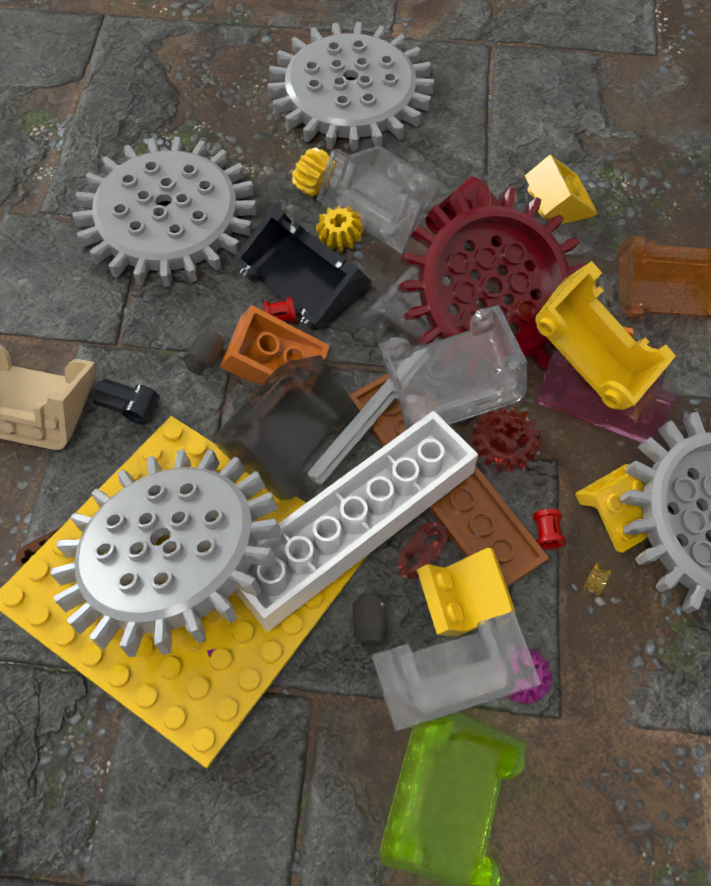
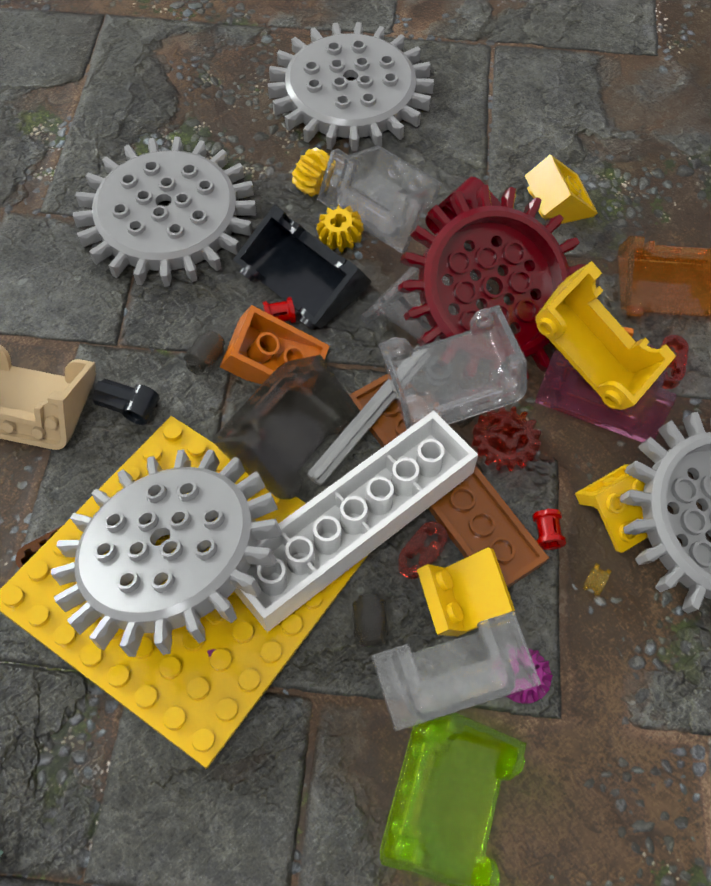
(678, 363): none -> clear red beam

